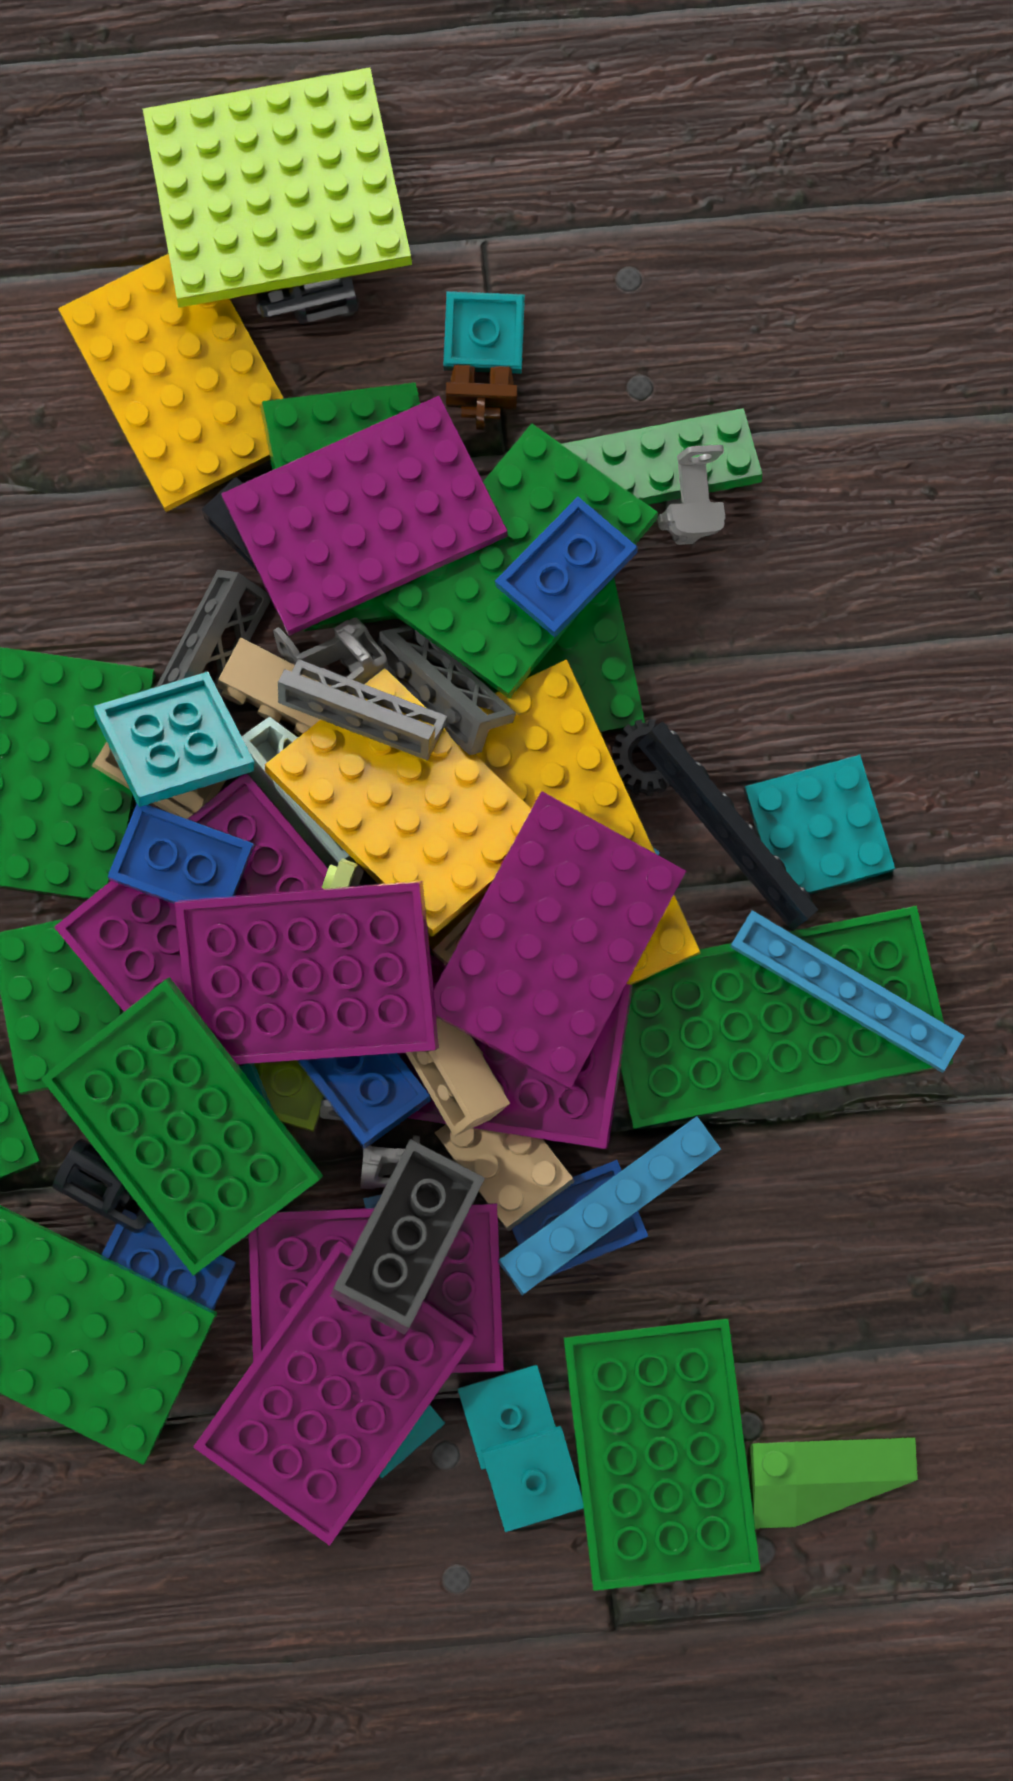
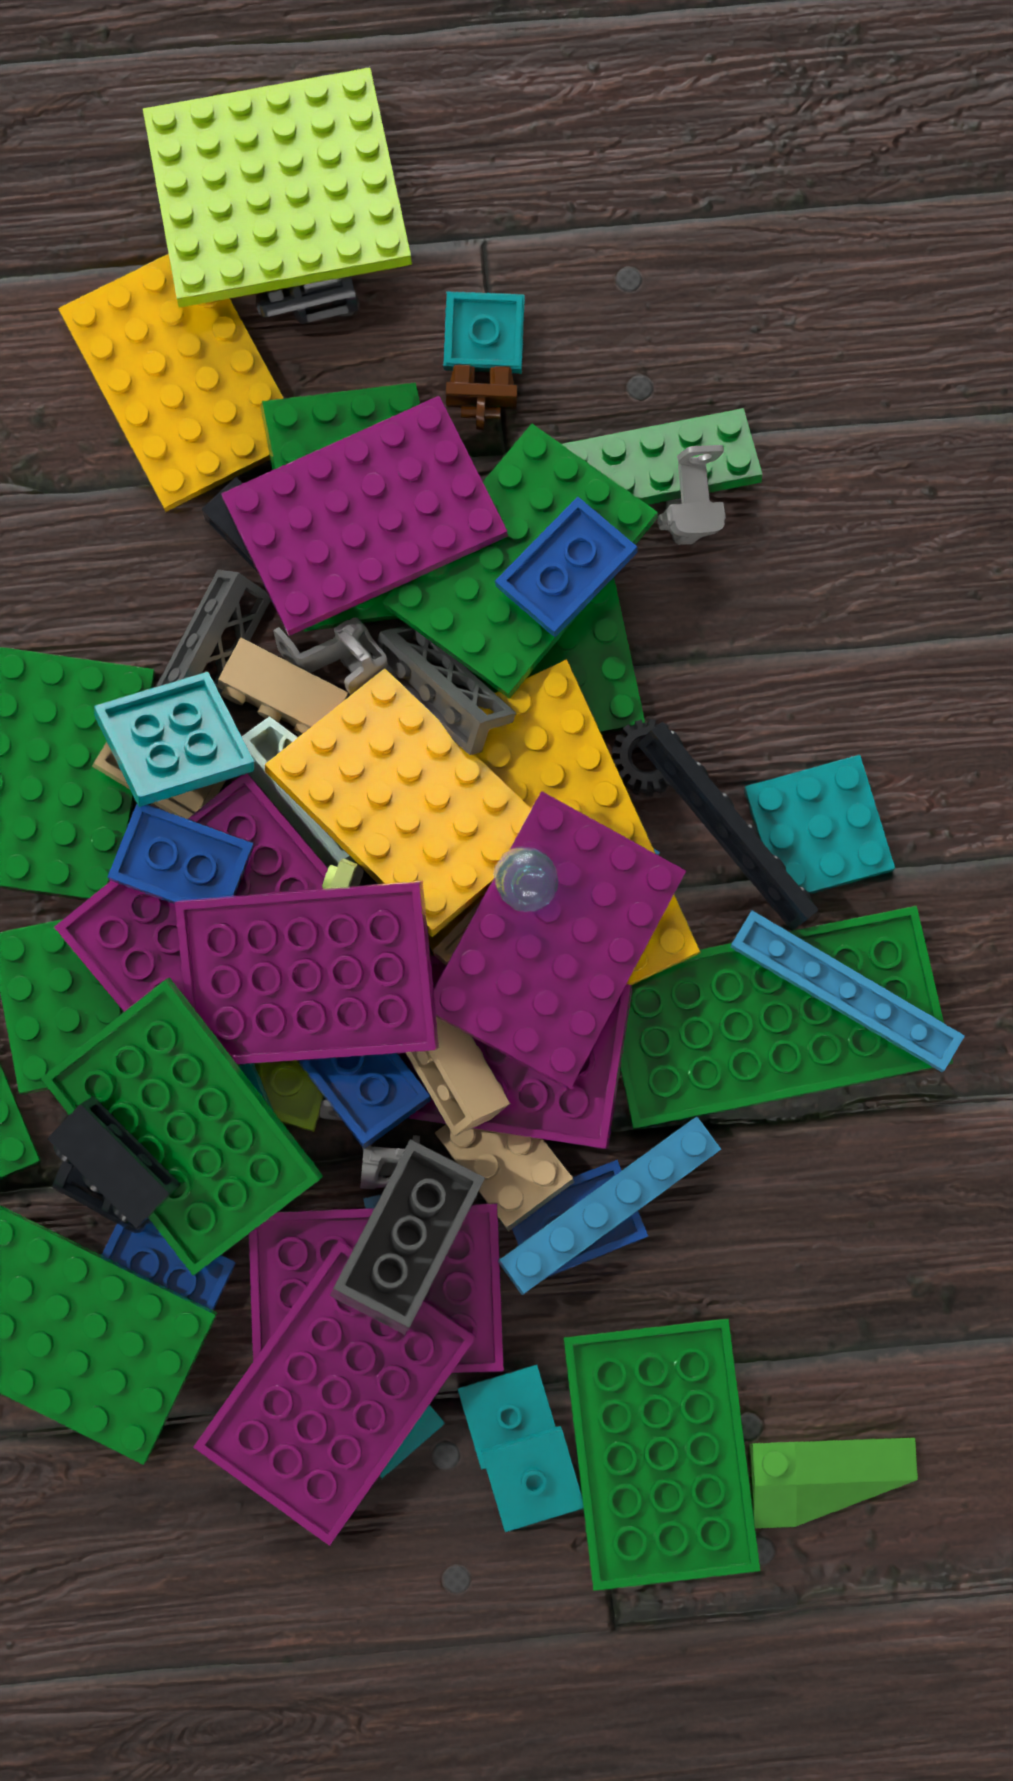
(113, 1162): none -> black brick
(361, 715): dark grey fence -> none
(526, 878): none -> clear light blue hair

